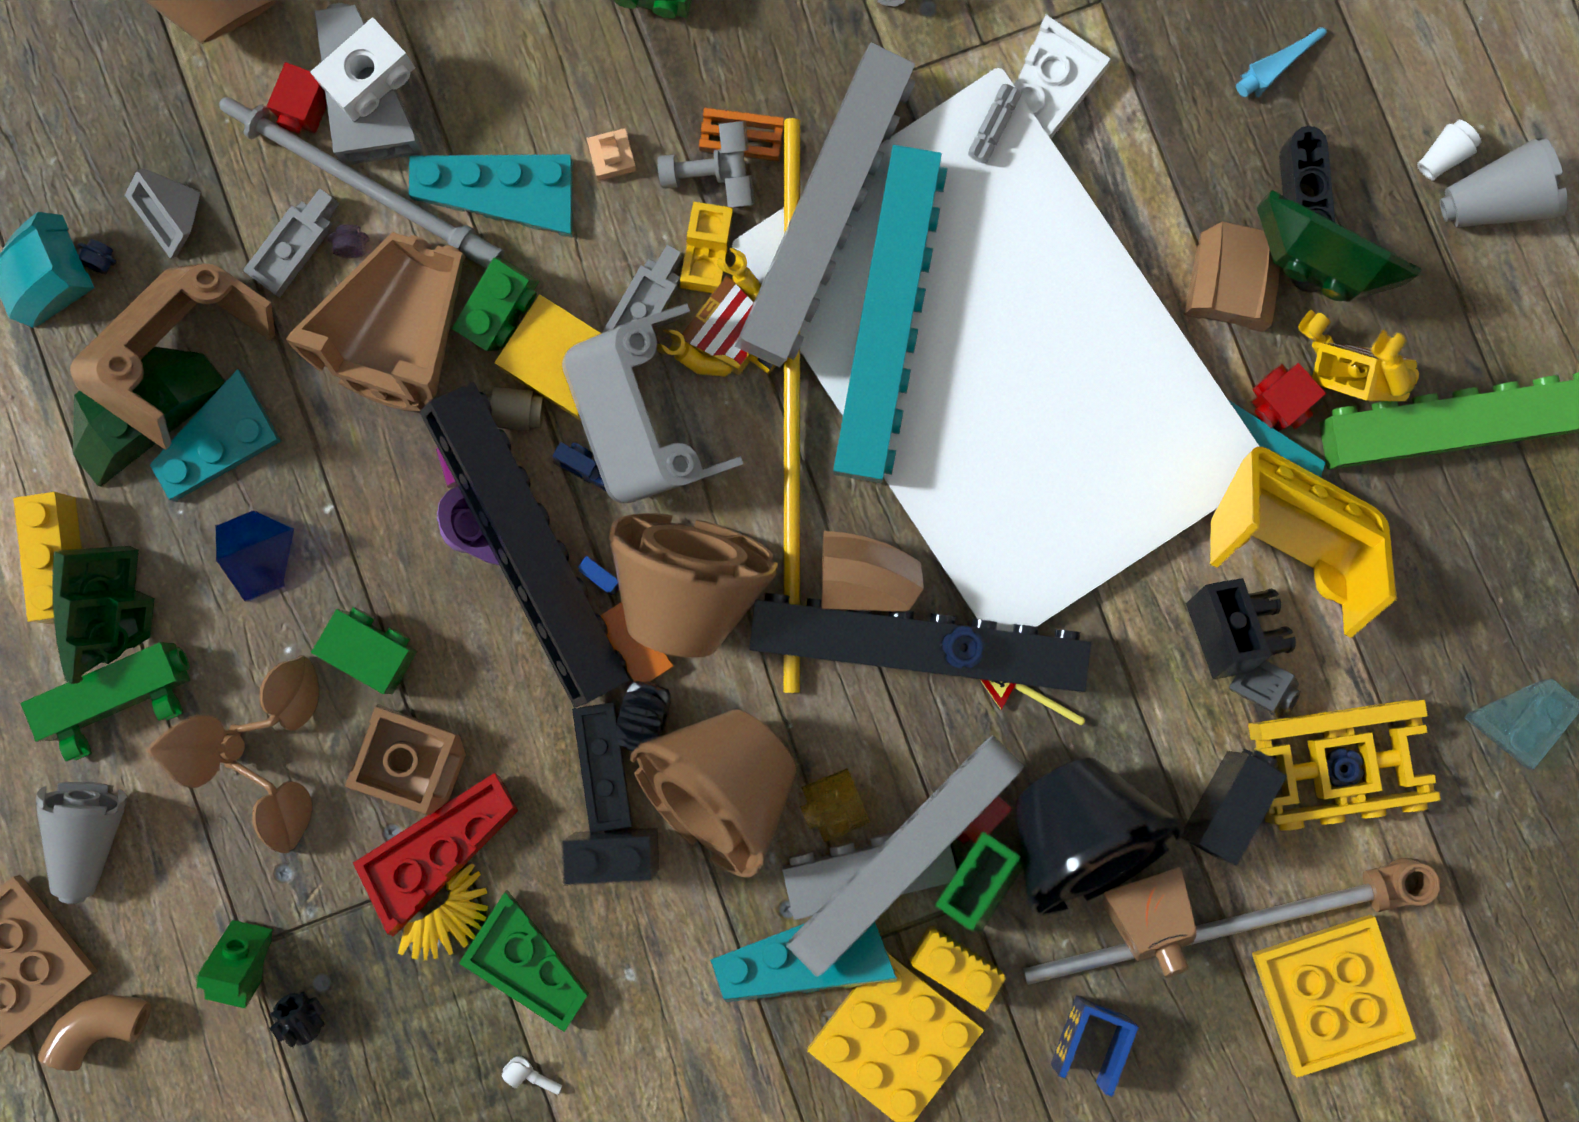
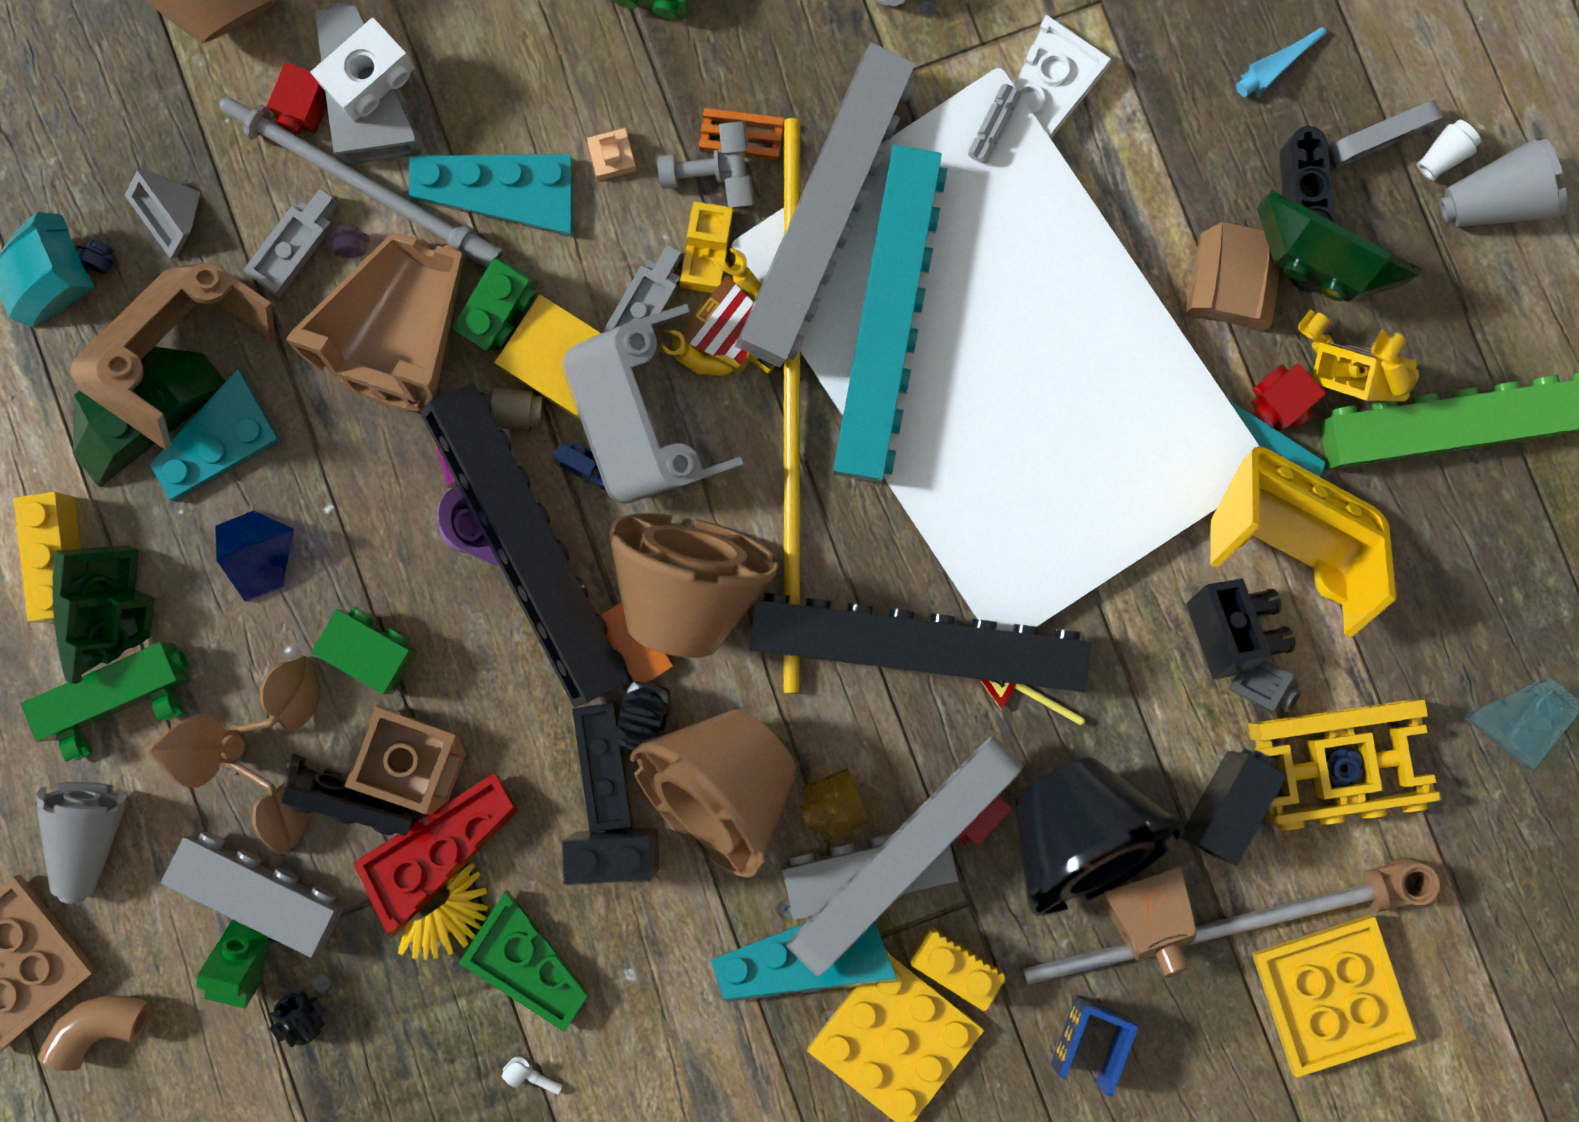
(253, 893): none -> light grey brick
(326, 794): none -> black wing
(599, 575): blue tile -> none
(867, 574): medium nougat slope -> none
(972, 655): dark blue plate -> none
(981, 883): green brick -> none
(1385, 133): none -> light grey beam

